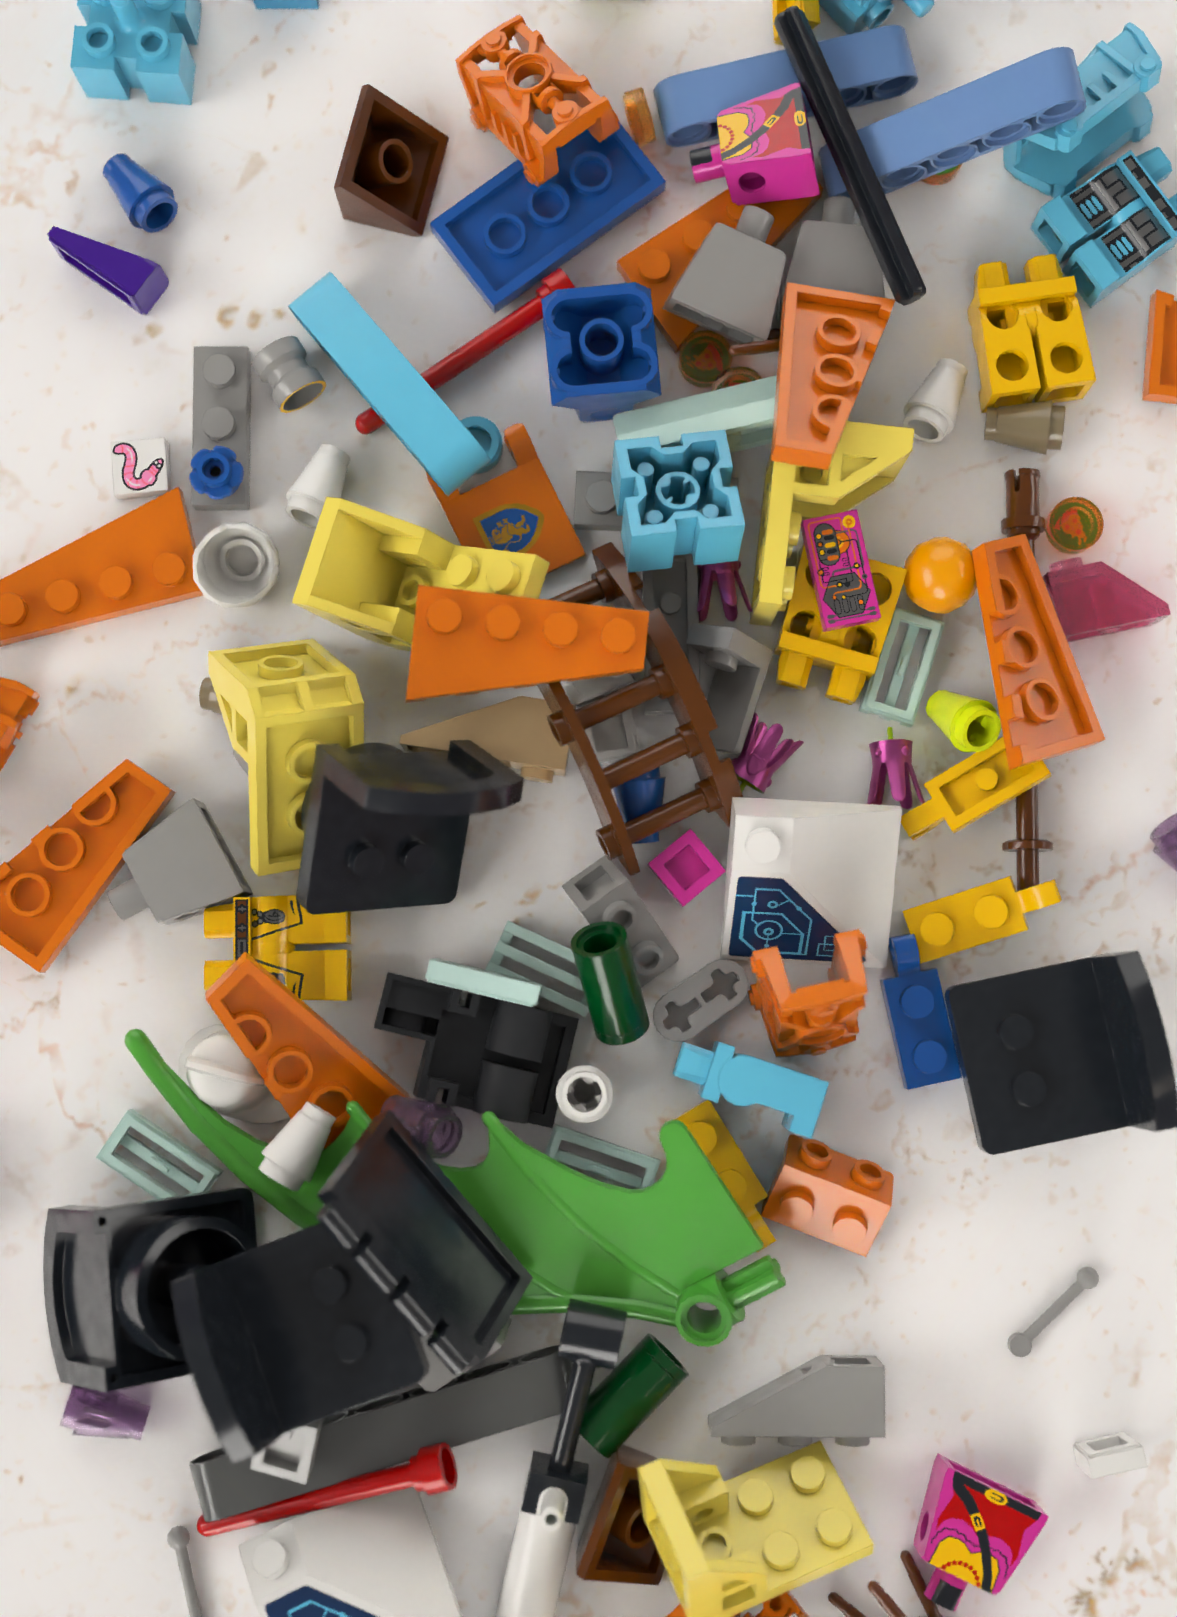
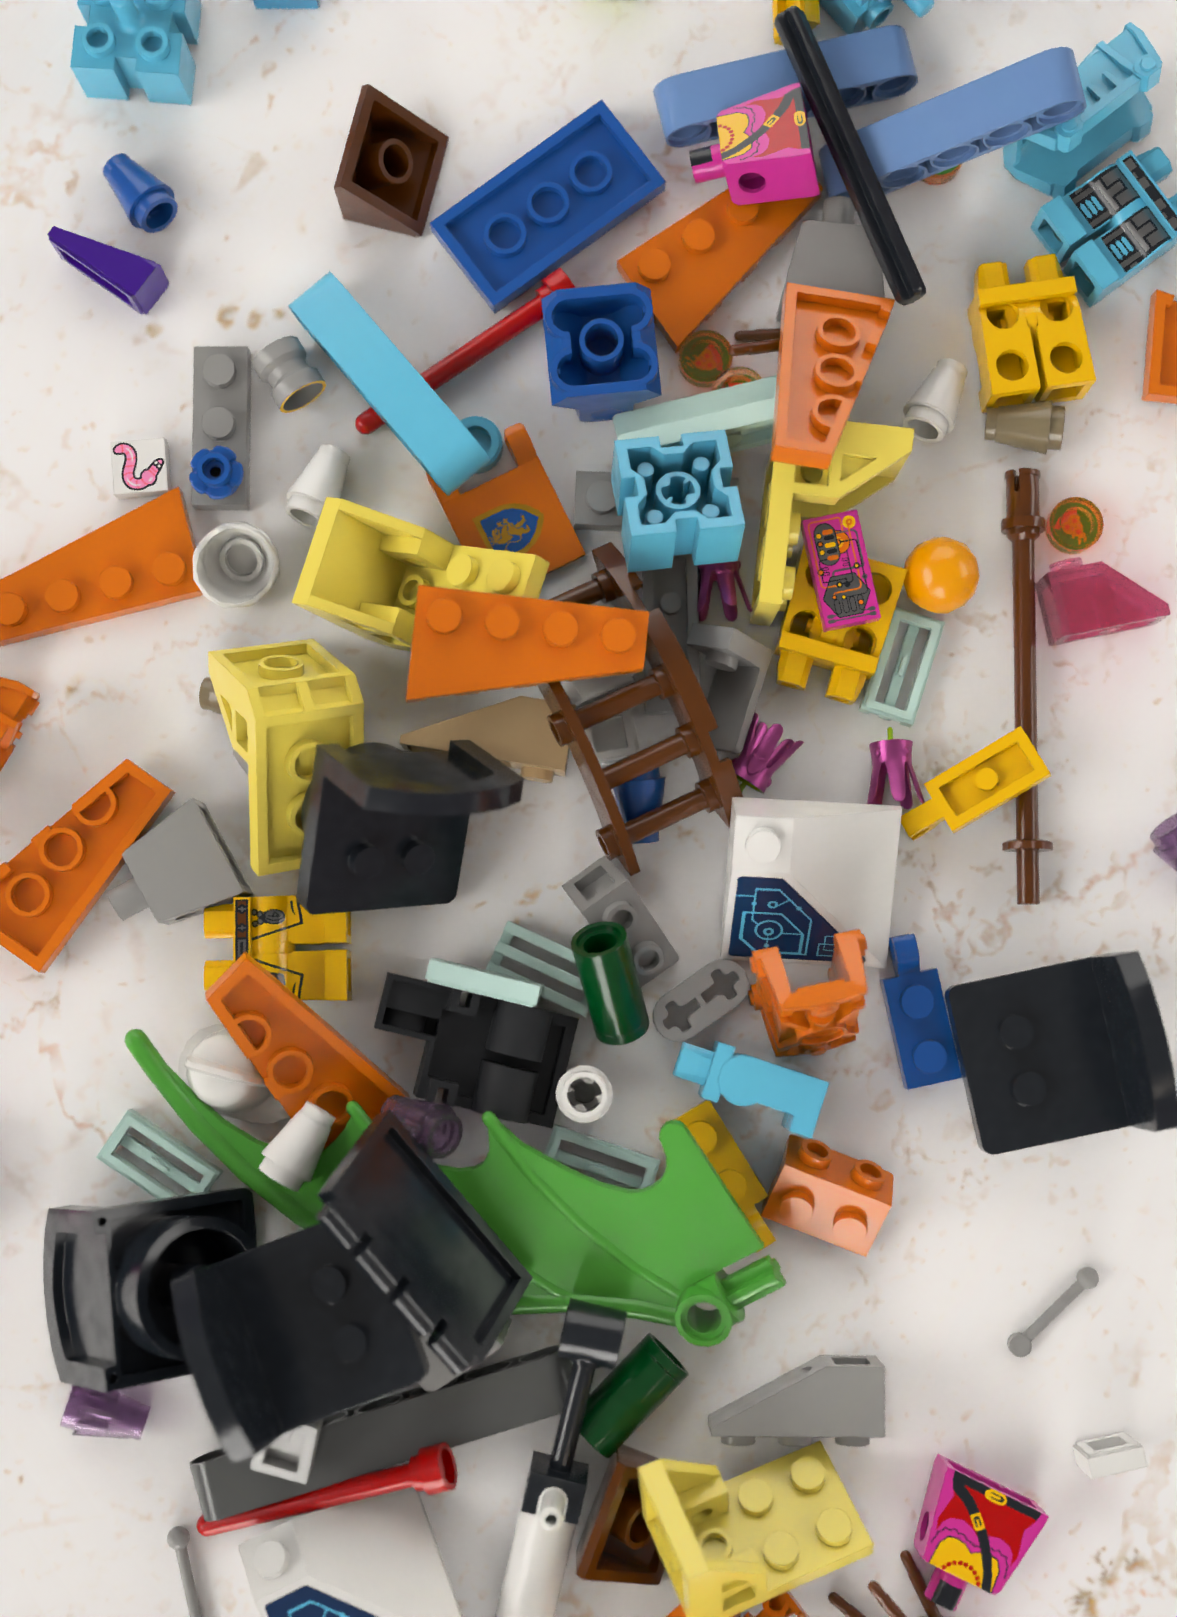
(509, 109): orange piece -> none
(639, 116): clear orange tile -> none
(686, 867): dark pink plate -> none
(732, 280): light grey torso -> none
(964, 720): neon yellow cone -> none
(975, 916): yellow plate -> none
(1032, 666): orange wing -> none

